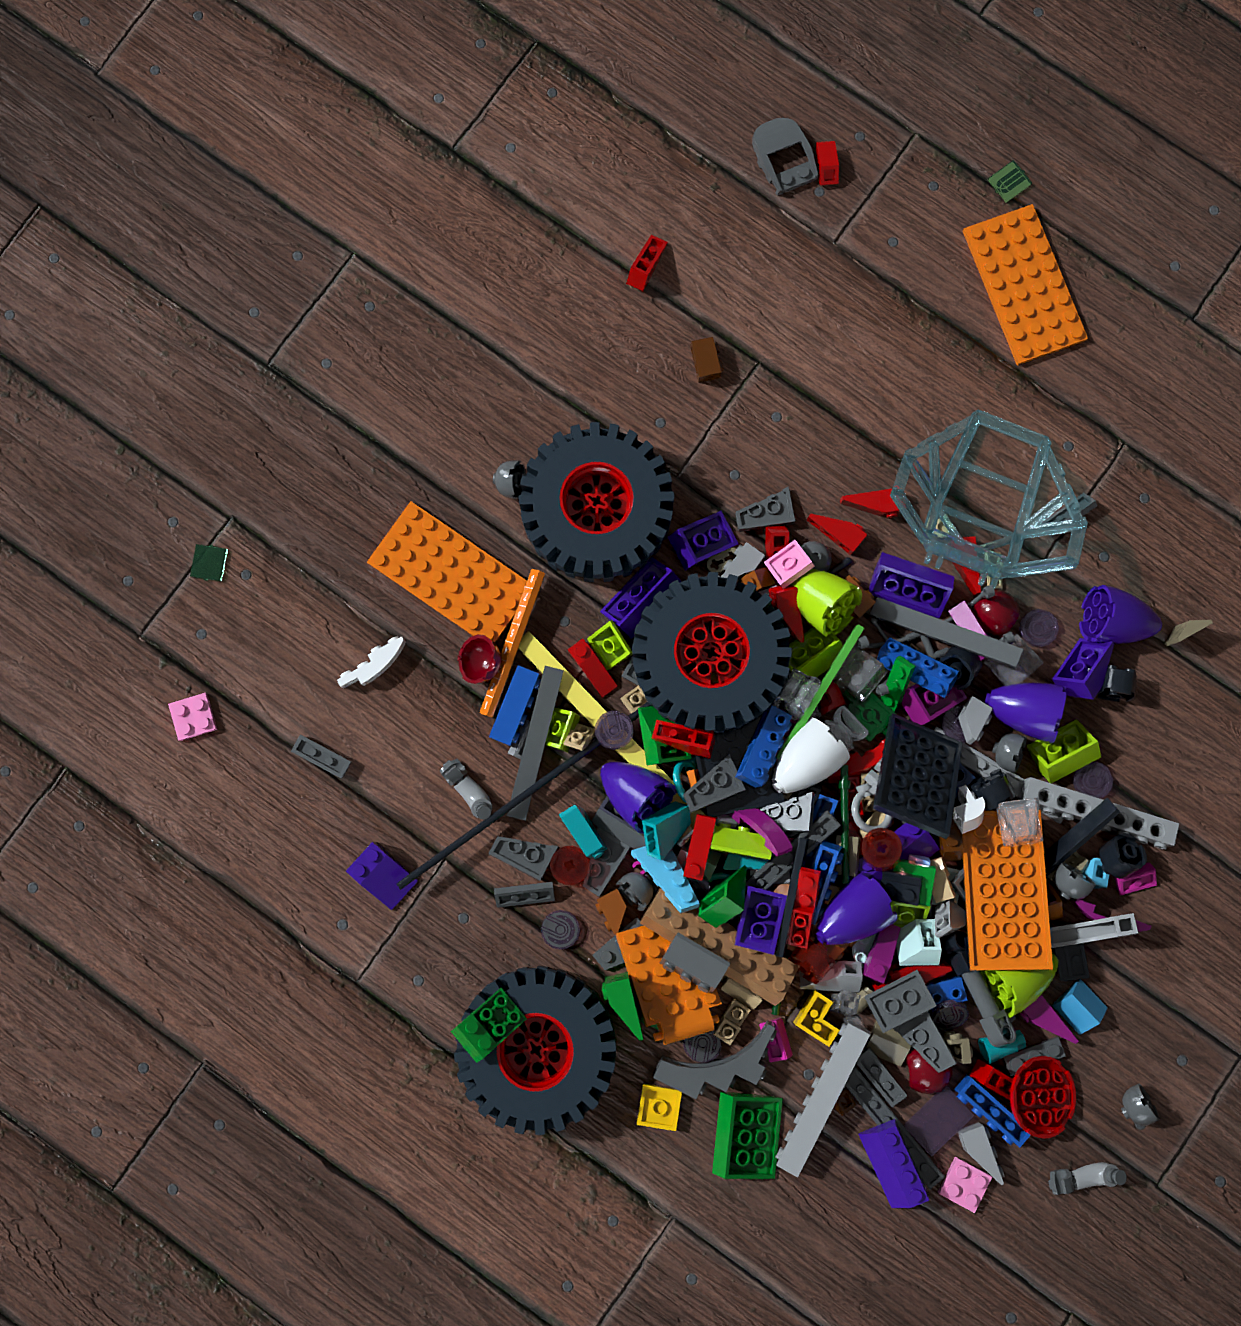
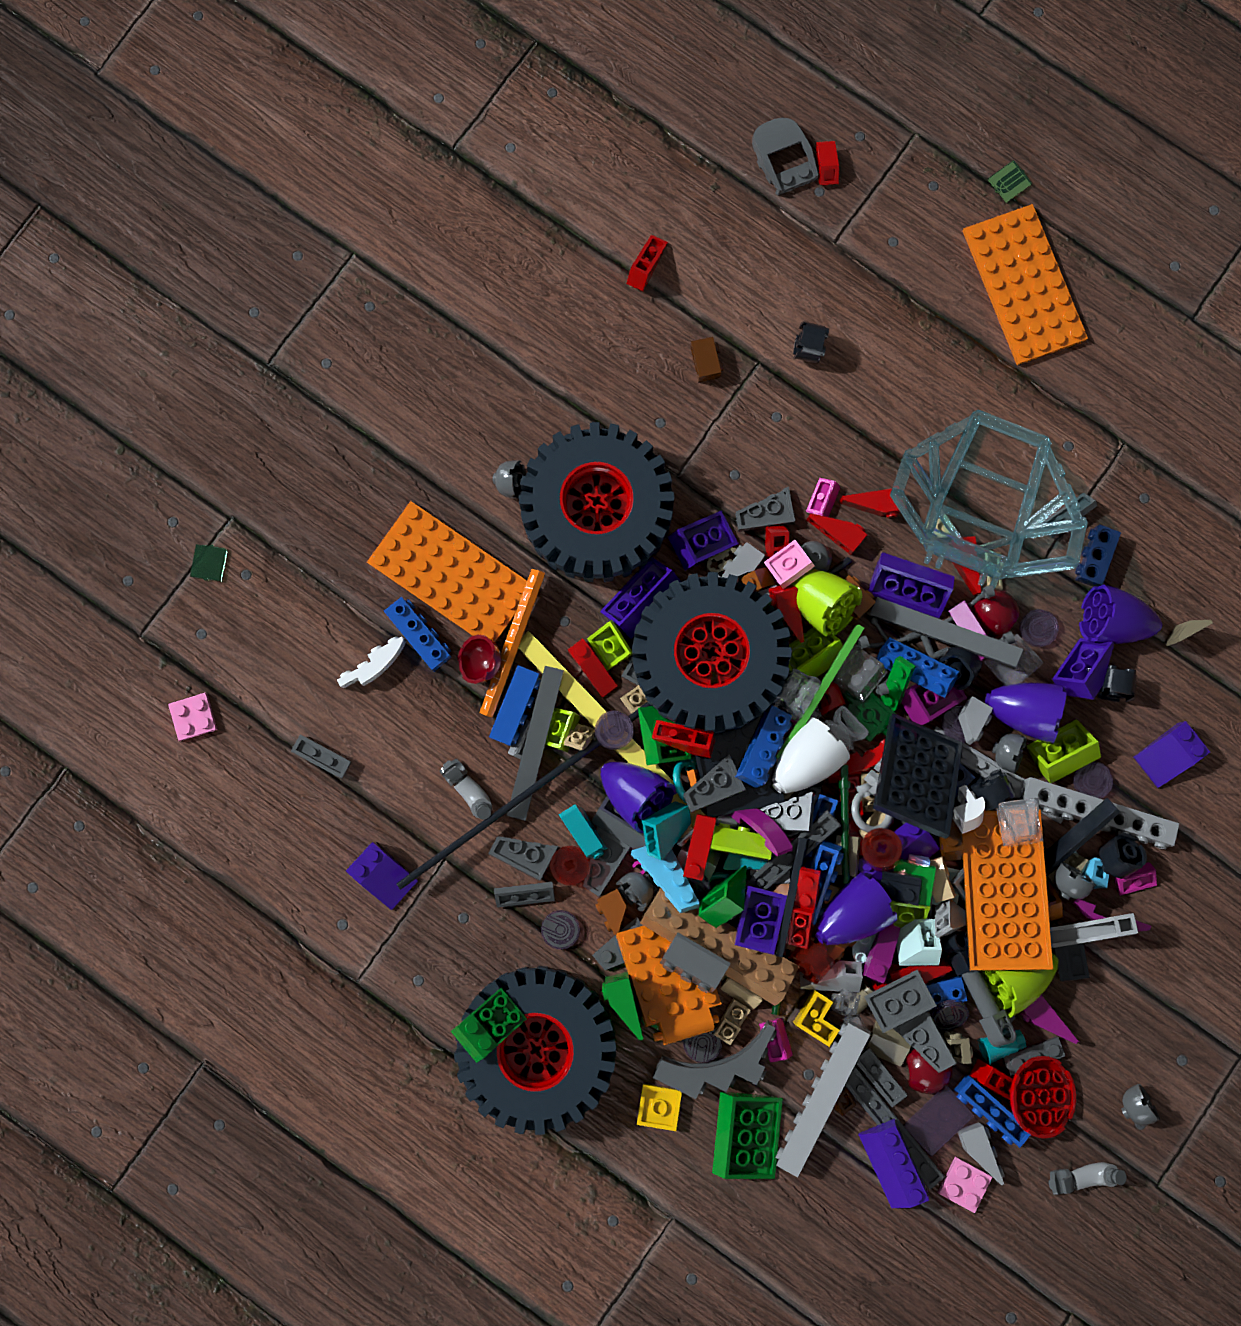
(417, 634): none -> blue brick
(810, 342): none -> black brick
(823, 497): none -> dark pink slope
(1080, 1007): dark azure slope -> none
(1105, 551): none -> dark blue brick
(1171, 754): none -> dark purple slope

